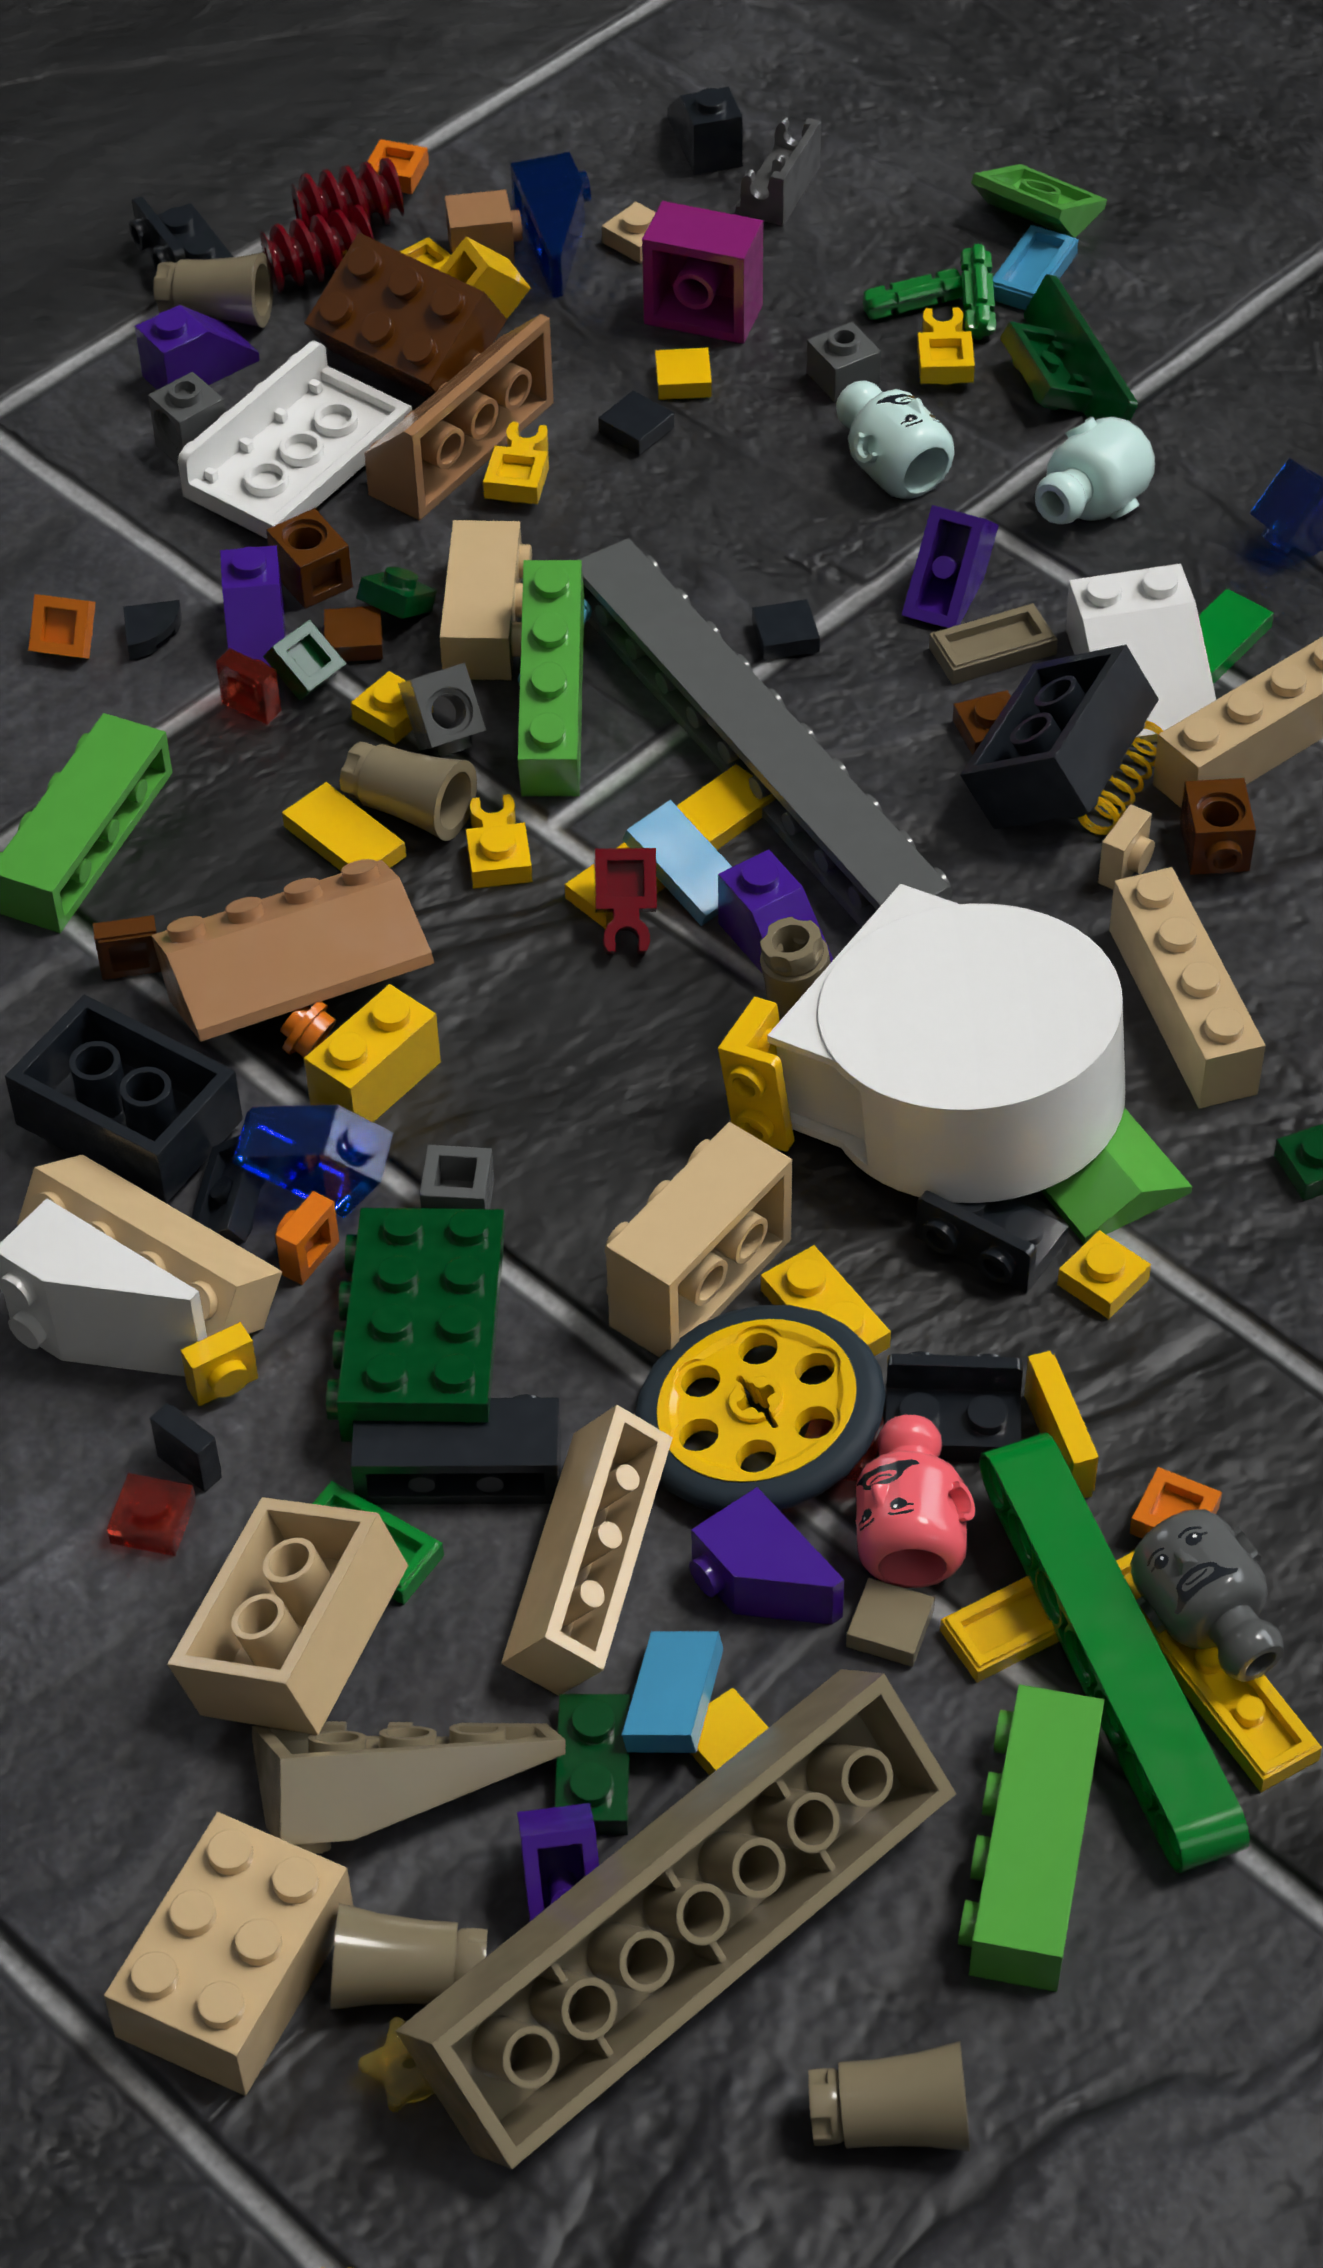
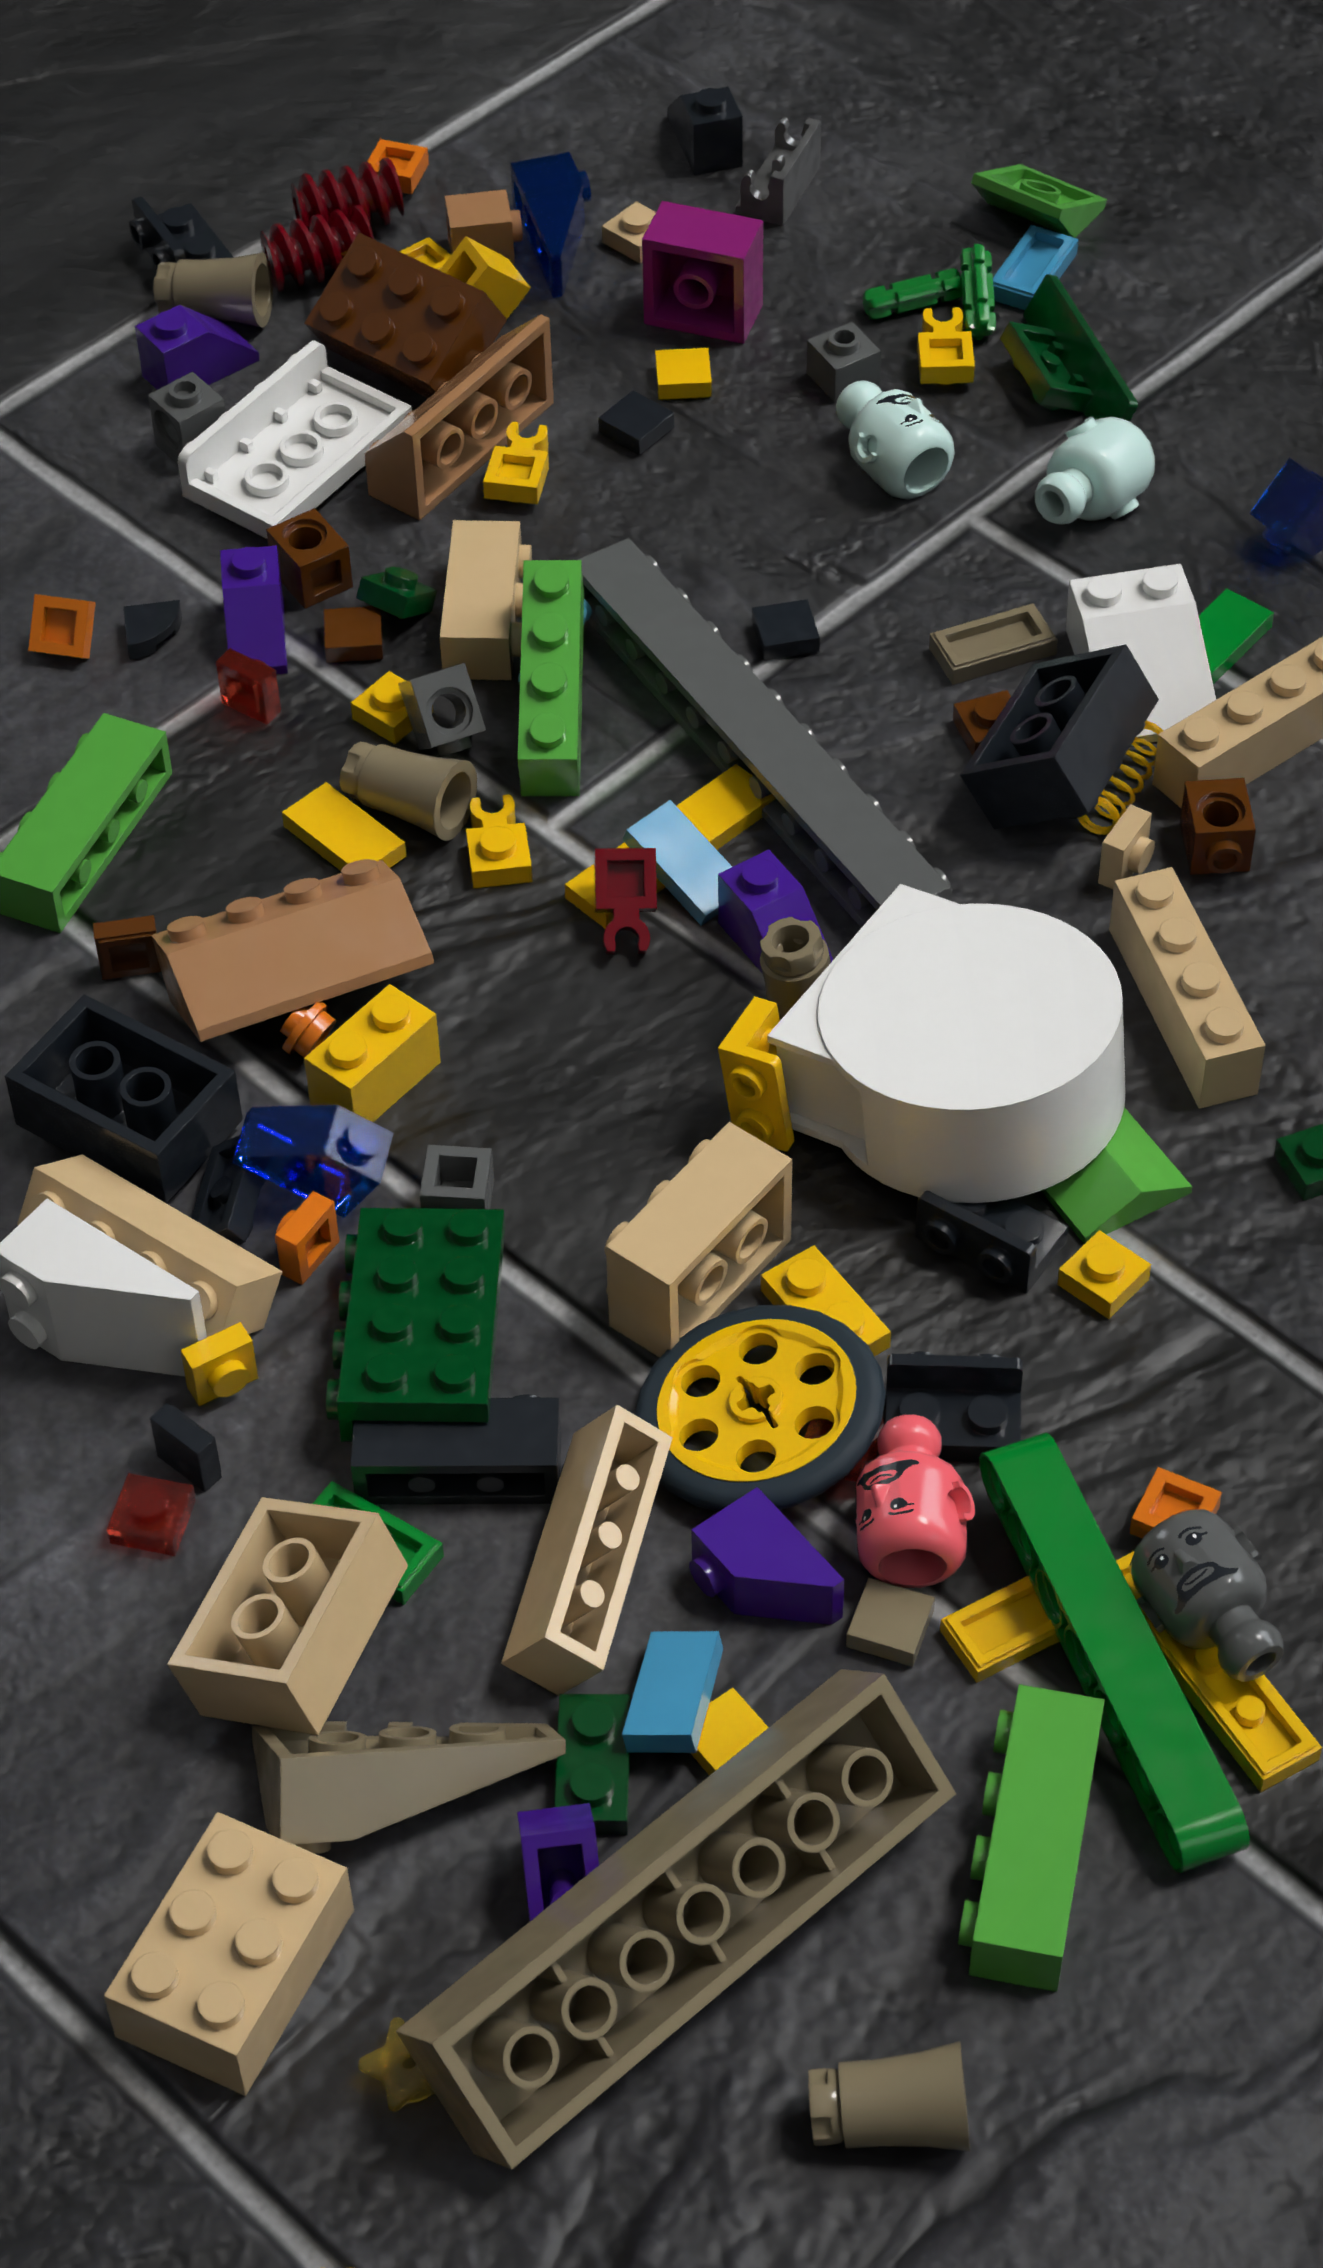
(304, 660): plate -> none
(398, 1958): dark tan plant -> none
(949, 566): dark purple slope -> none
(1059, 1416): yellow tile -> none

